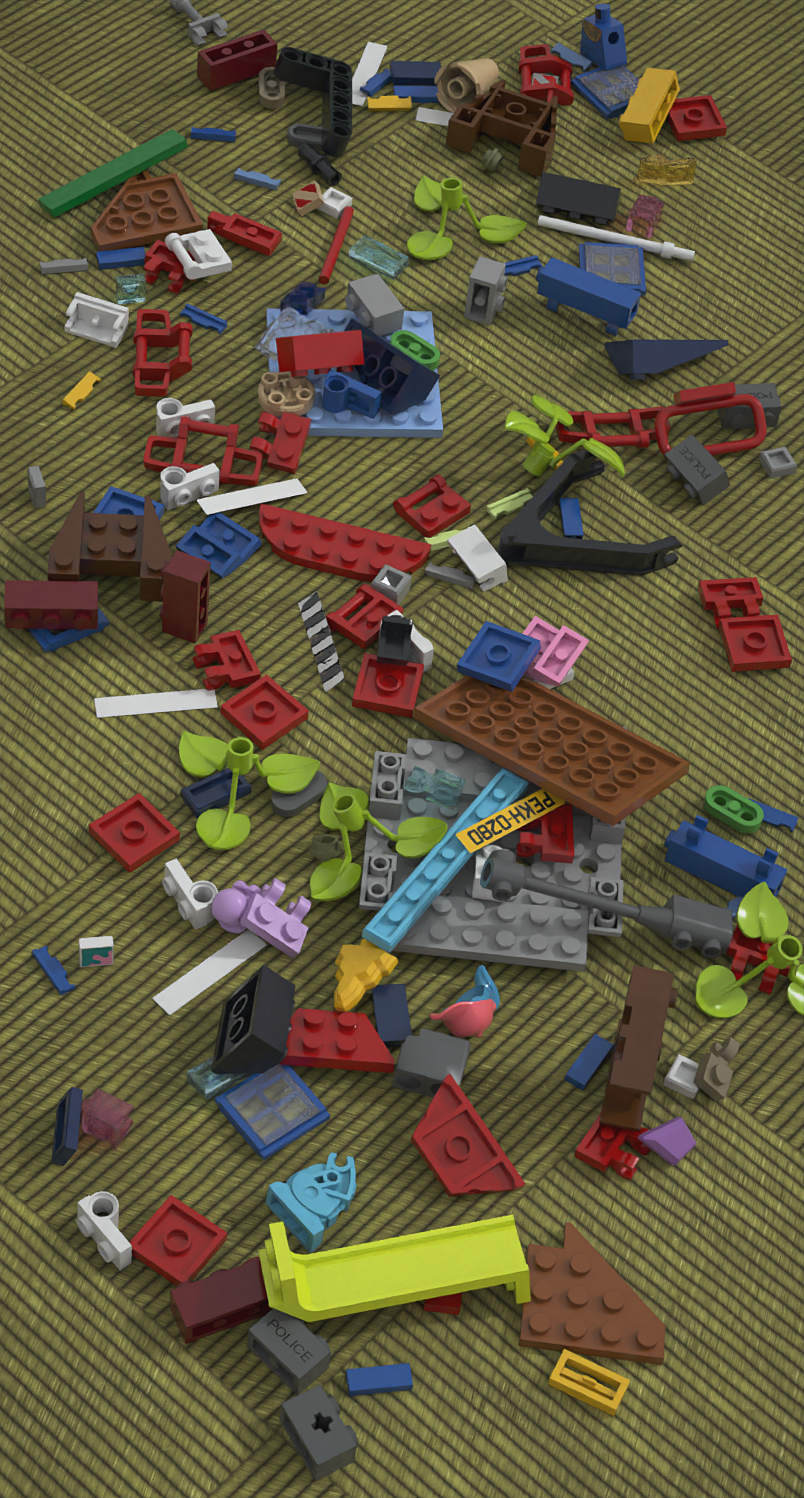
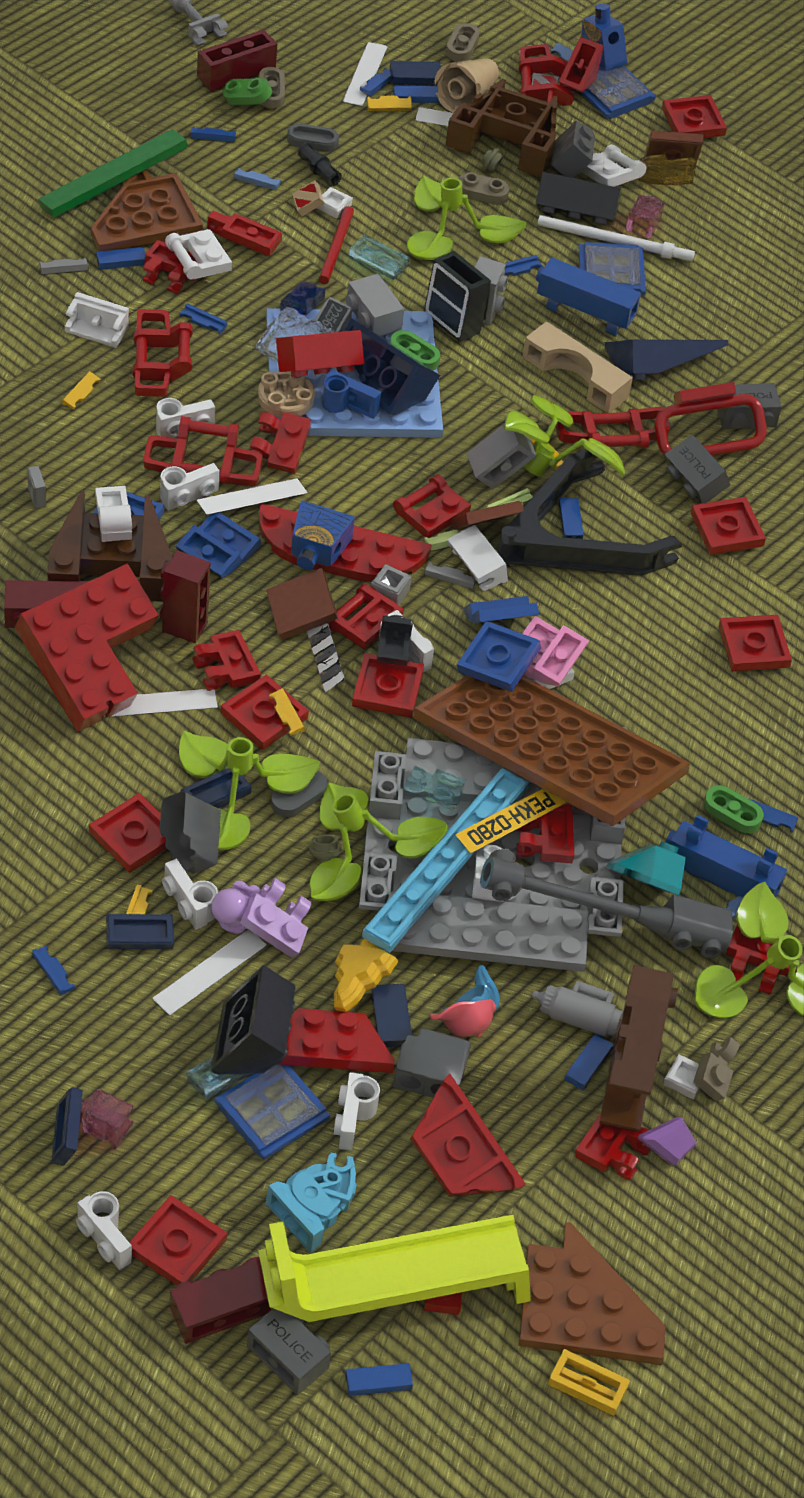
(74, 642): none -> red piece
(96, 951): tile -> none
(113, 513): none -> white plate
(130, 288): clear light blue plate -> none
(138, 902): none -> yellow piece
(139, 931): none -> dark blue tile
(190, 831): none -> dark grey piece
(247, 91): none -> bright green plate
(287, 712): none -> yellow piece
(301, 604): none -> copper tile
(319, 1451): dark grey brick -> none
(320, 535): none -> blue torso
(334, 315): none -> slope
(335, 83): black beam -> none
(355, 1108): none -> white plate
(457, 296): none -> black brick
(462, 42): none -> dark tan plate
(484, 188): none -> dark tan plate
(487, 515): none -> copper tile
(500, 456): none -> light grey brick
(500, 609): none -> blue slope
(553, 349): none -> tan arch
(573, 150): none -> dark grey brick
(581, 1007): none -> light grey piece
(582, 65): none -> red slope
(606, 172): none -> white plate
(649, 105): yellow brick -> none
(654, 866): none -> teal slope
(674, 145): none -> copper tile
(728, 525): none -> red plate
(731, 593): red plate -> none
(777, 462): light grey tile -> none

